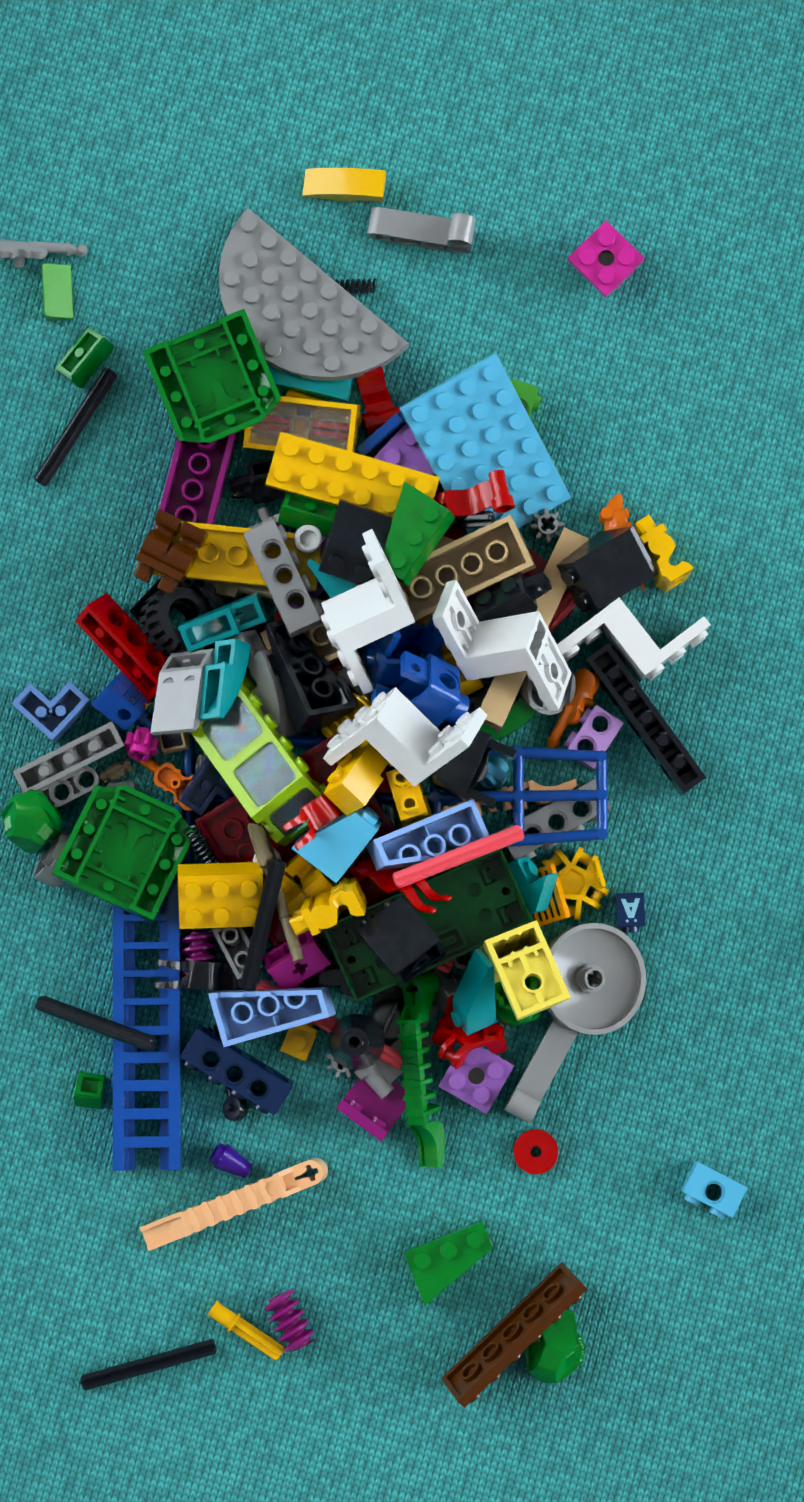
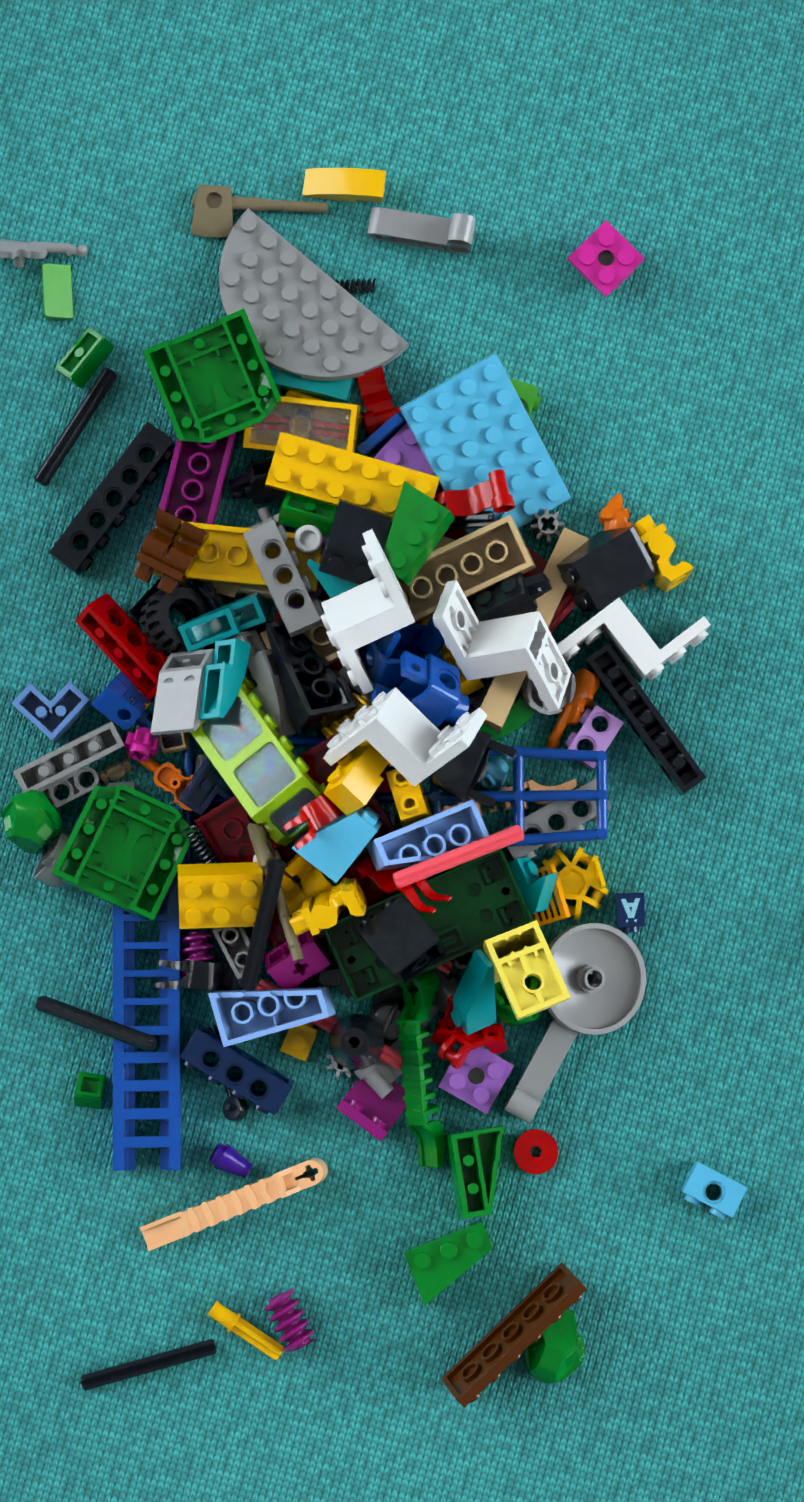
(97, 505): none -> black brick
(215, 208): none -> dark tan piece
(473, 1169): none -> green wedge

